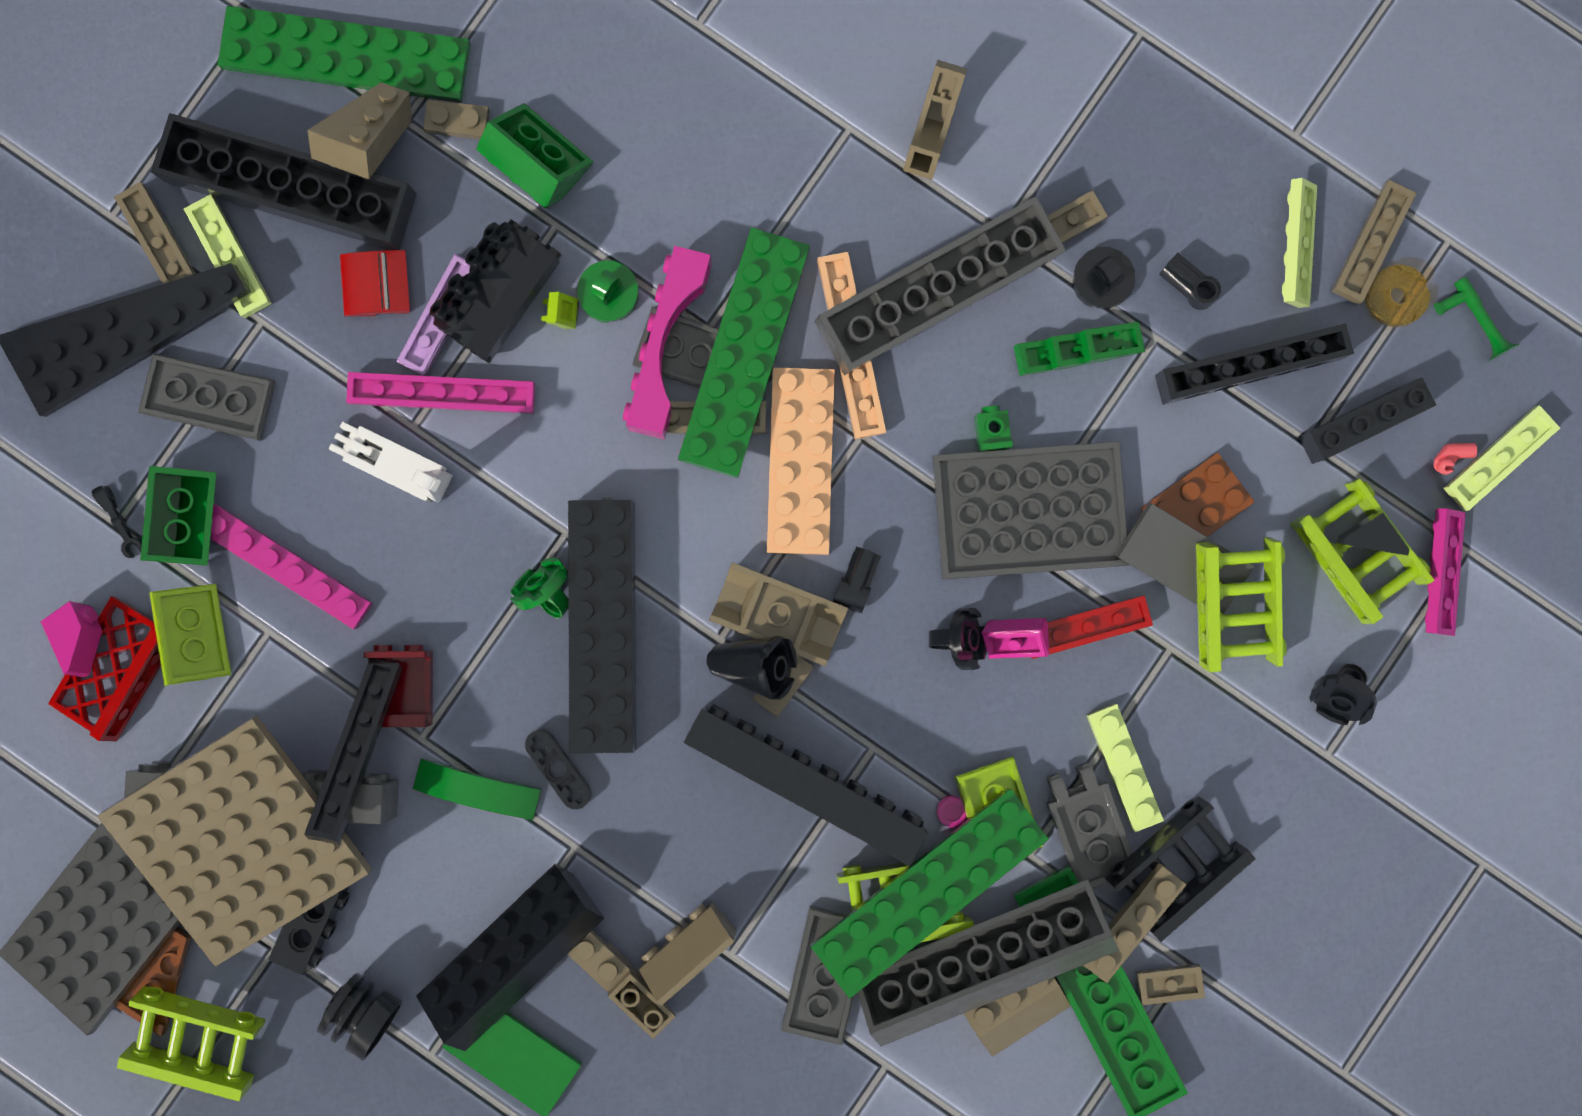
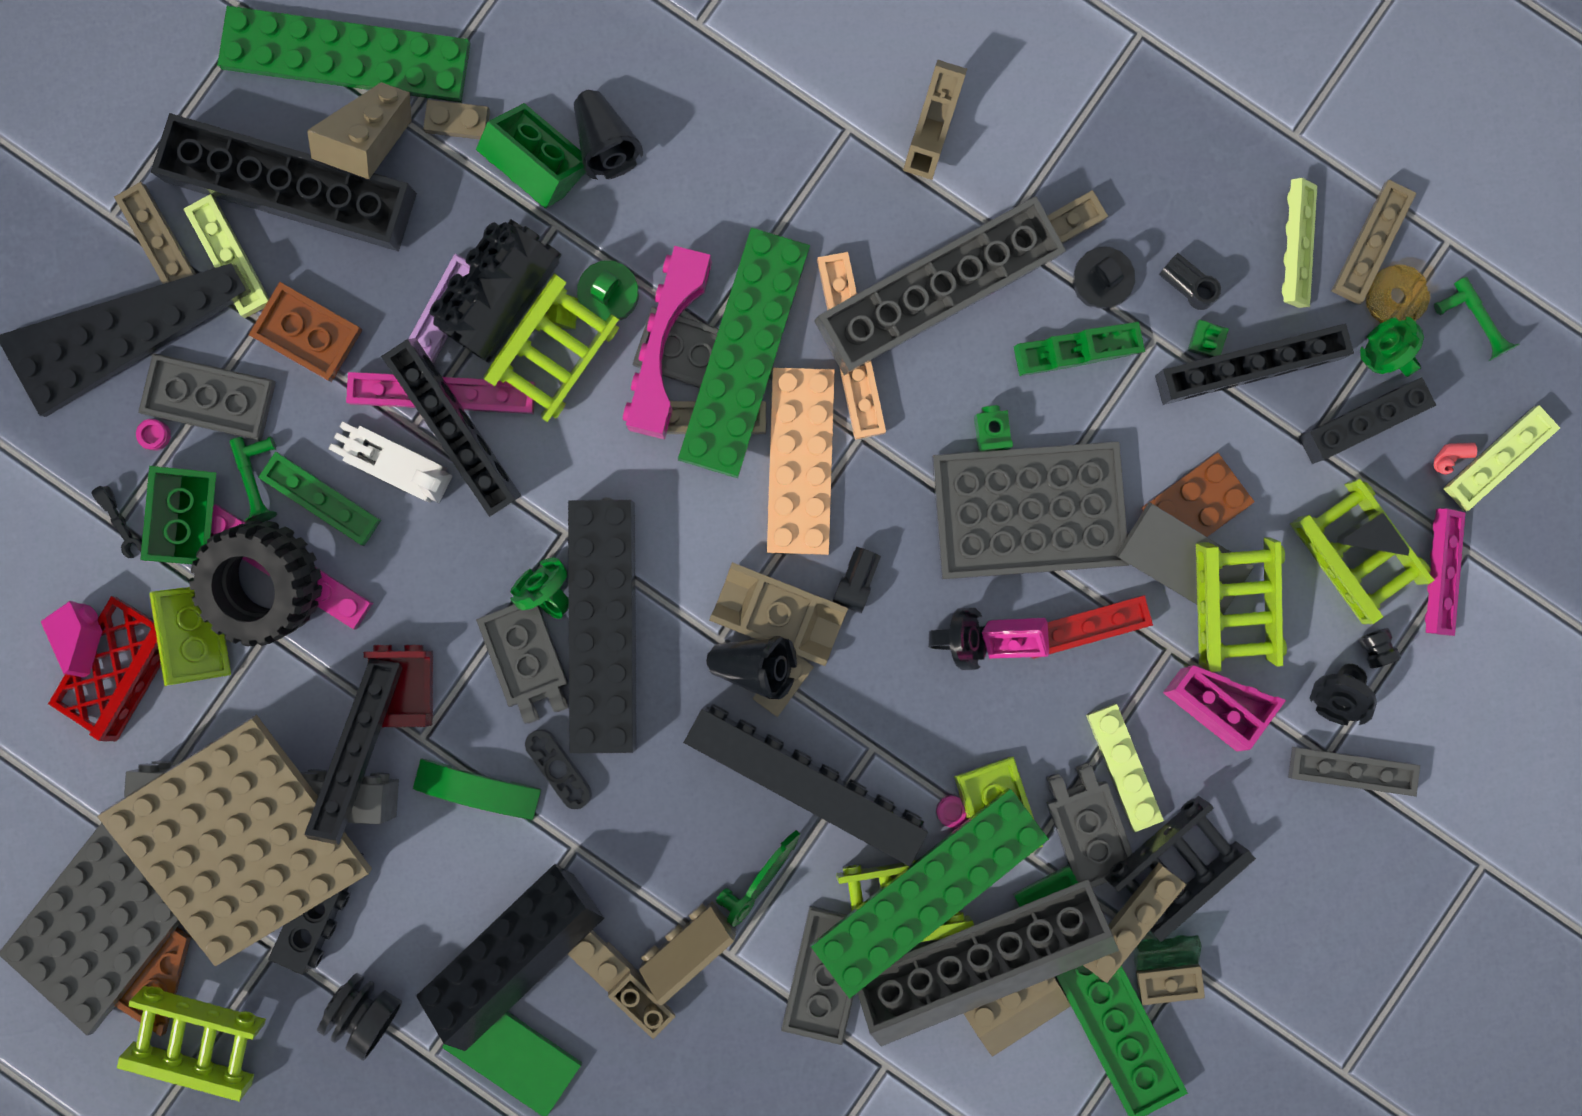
(153, 434): none -> dark pink tile
(225, 602): none -> black tyre
(241, 453): none -> green piece
(305, 332): none -> dark orange plate
(319, 498): none -> green plate
(374, 283): red slope -> none
(451, 425): none -> black brick
(520, 345): none -> lime fence
(524, 659): none -> dark grey tile
(604, 138): none -> black cone
(740, 908): none -> green brick
(1169, 953): none -> clear green plate
(1207, 339): none -> green tile
(1223, 706): none -> dark pink wedge
(1354, 771): none -> dark grey plate
(1379, 648): none -> black wheel
(1393, 347): none -> green tile

